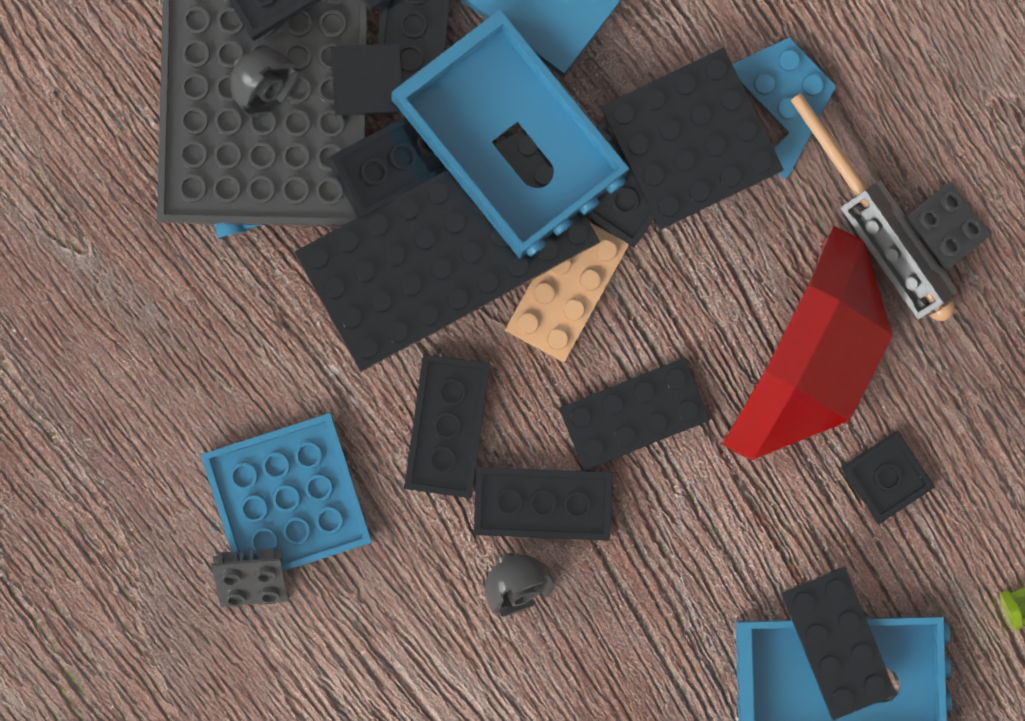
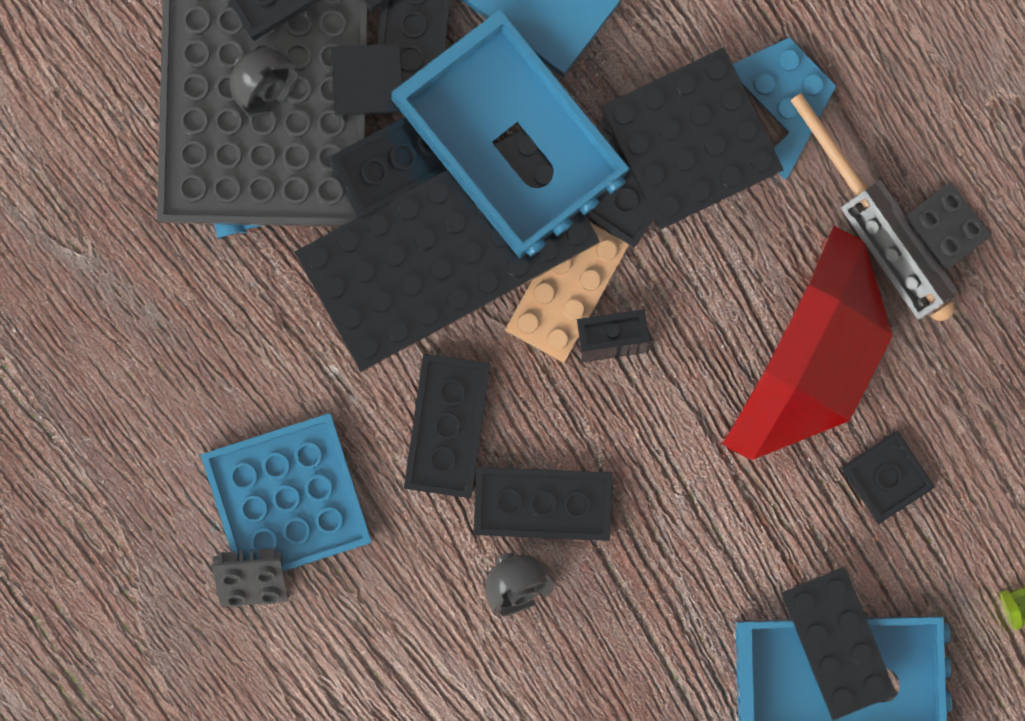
(613, 335): none -> black panel
(634, 414): black plate -> none

